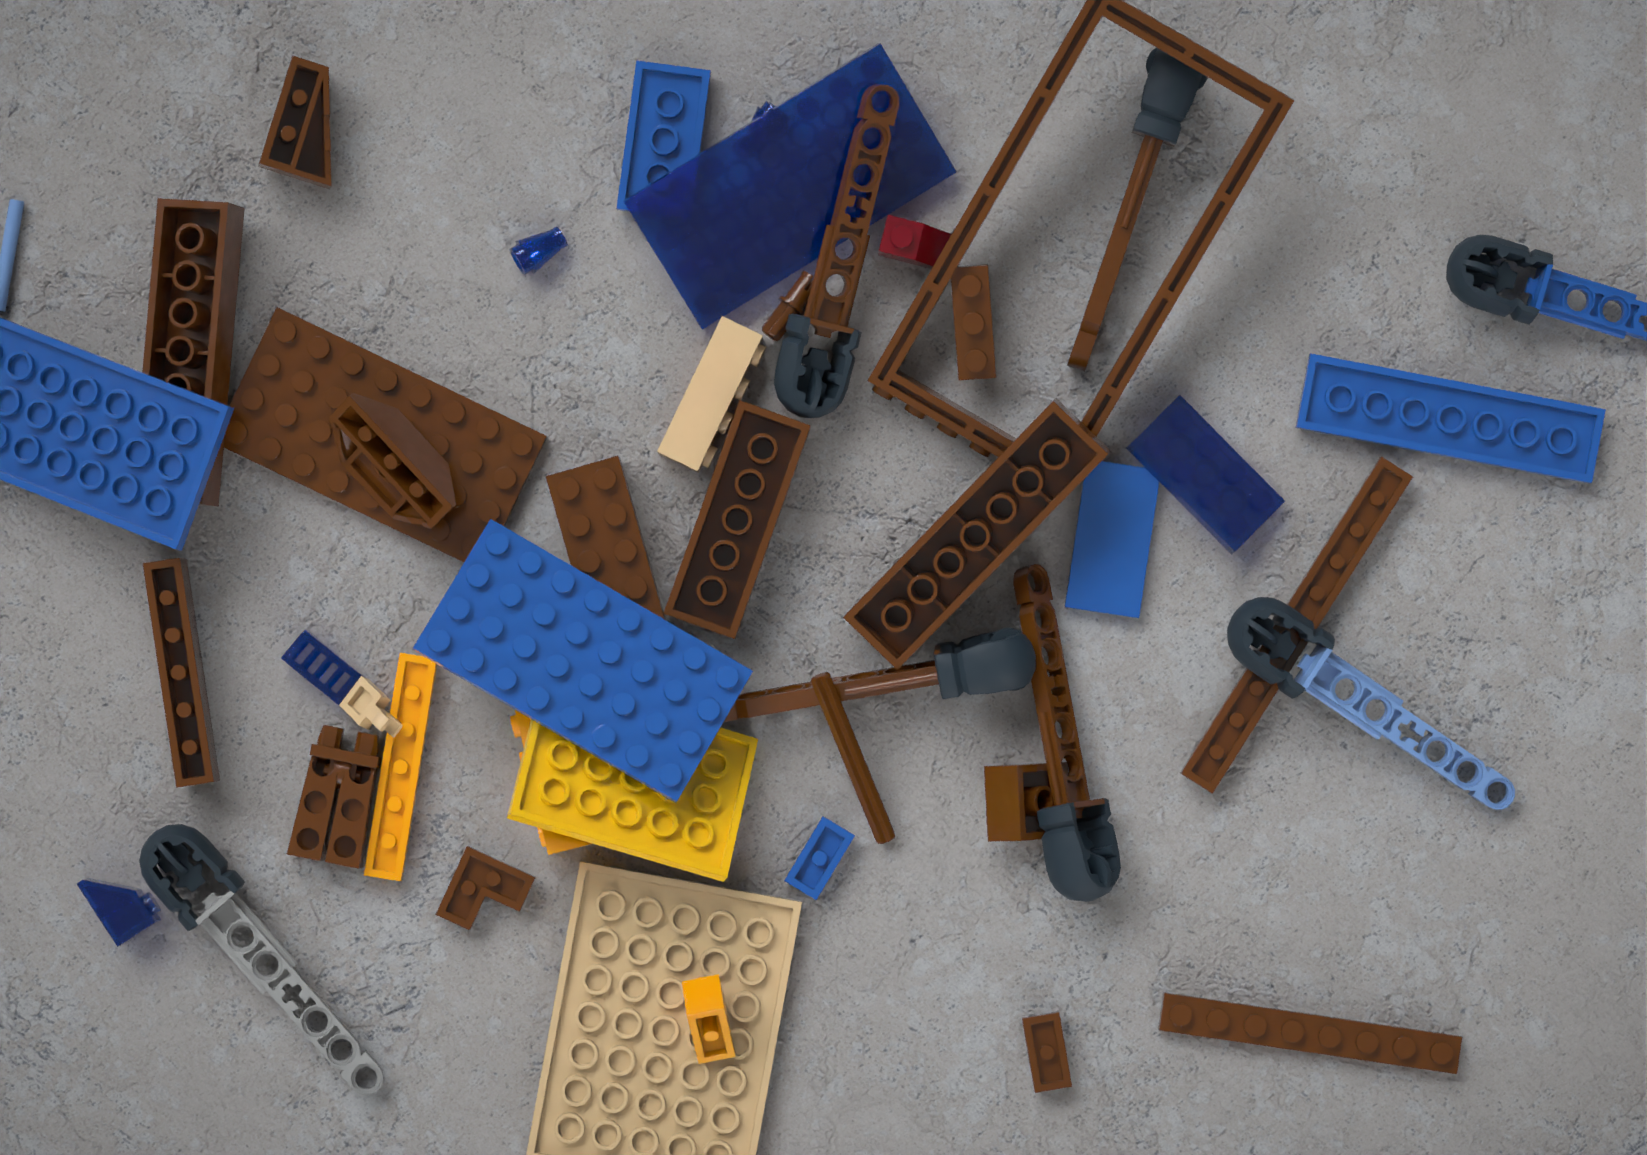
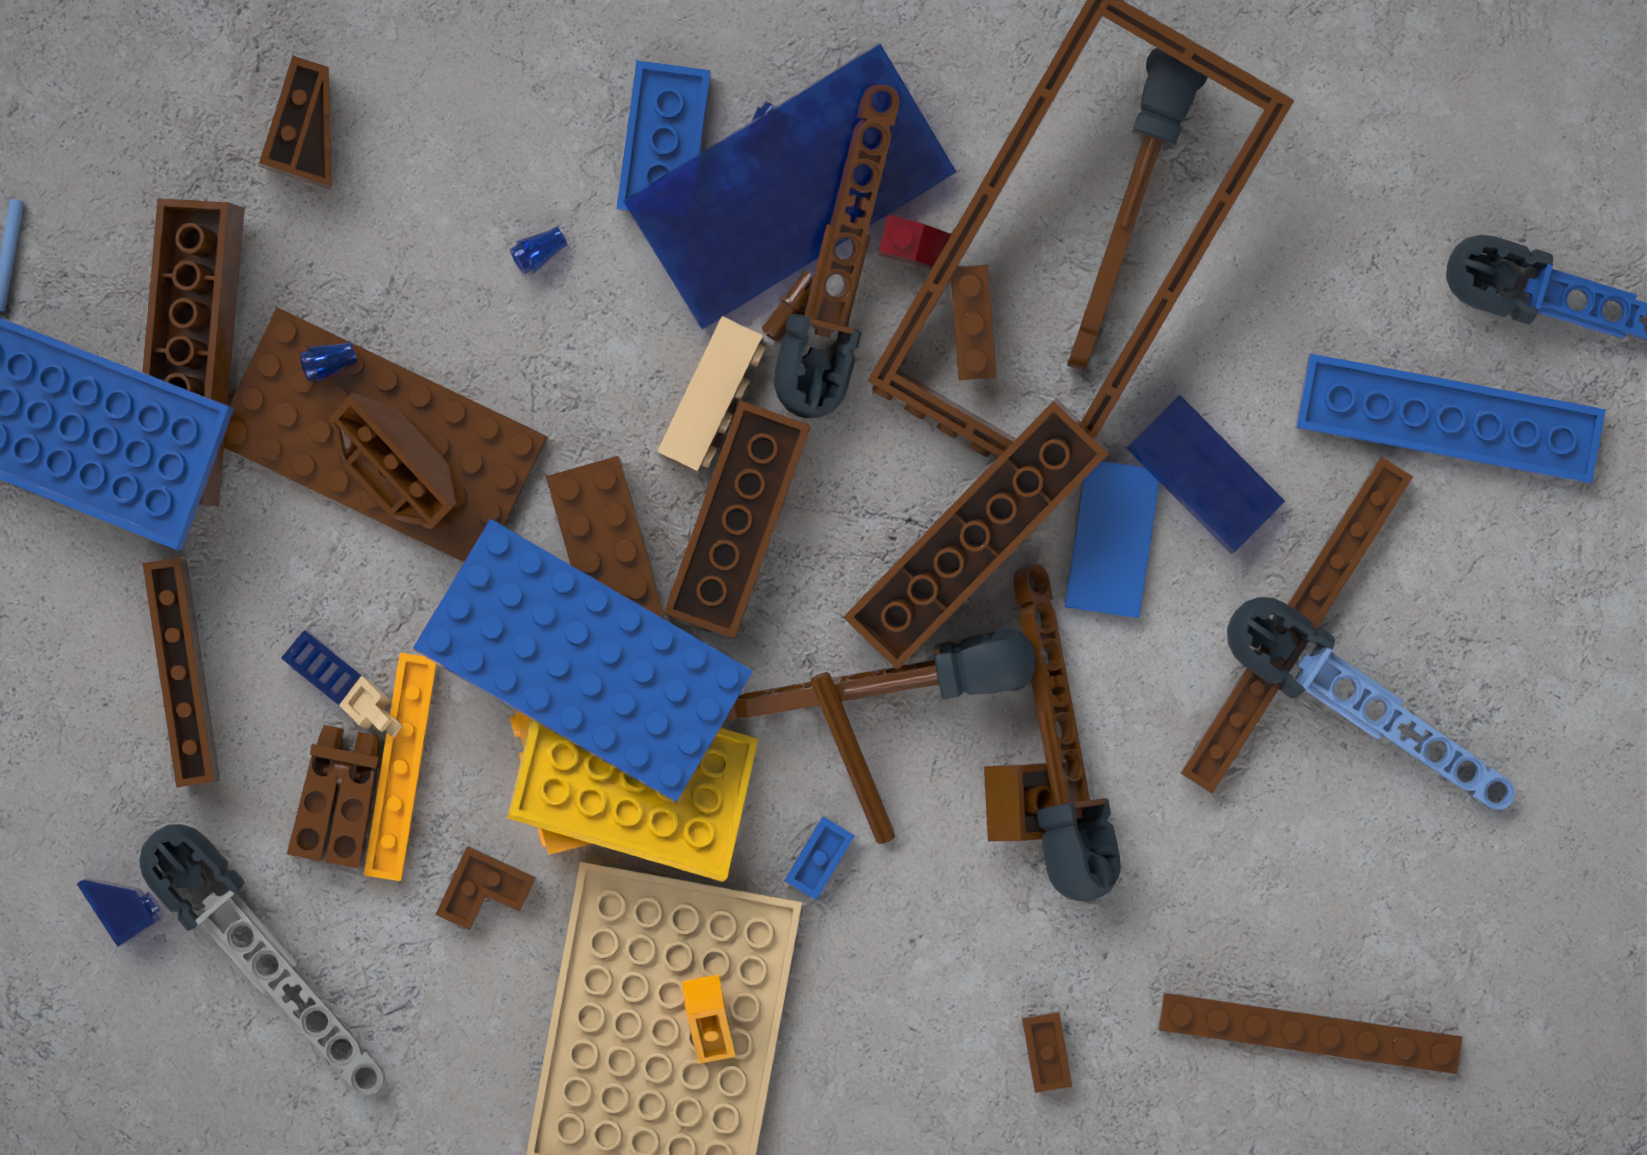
(326, 360): none -> clear blue cone

